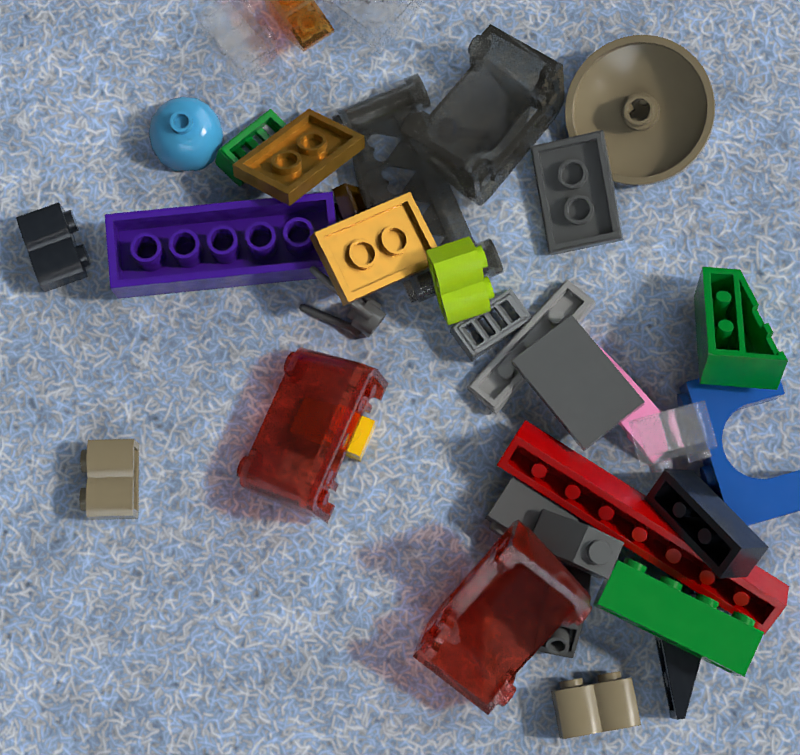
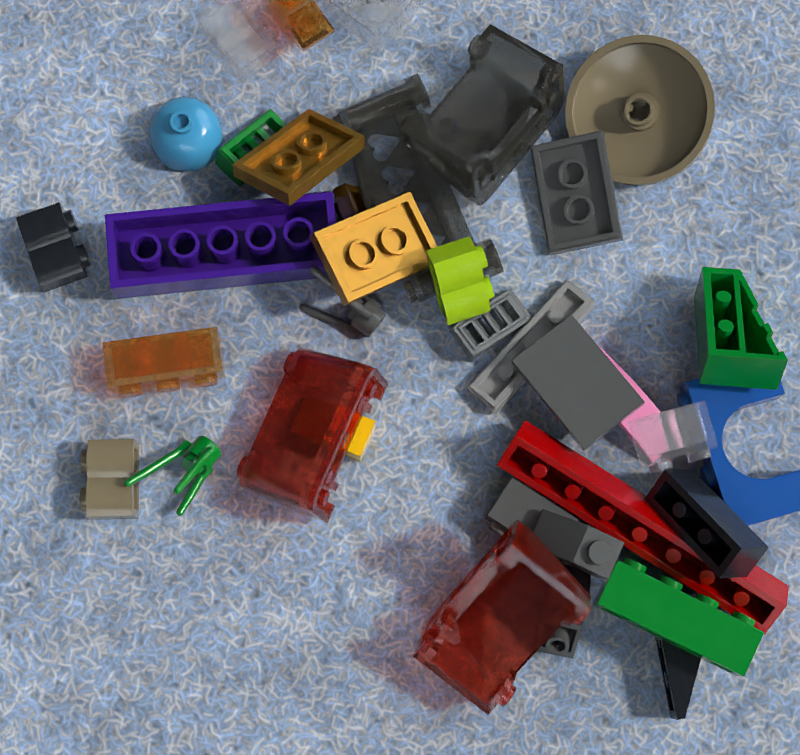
(164, 361): none -> clear orange brick
(197, 461): none -> green plant
(595, 706): dark tan brick -> none

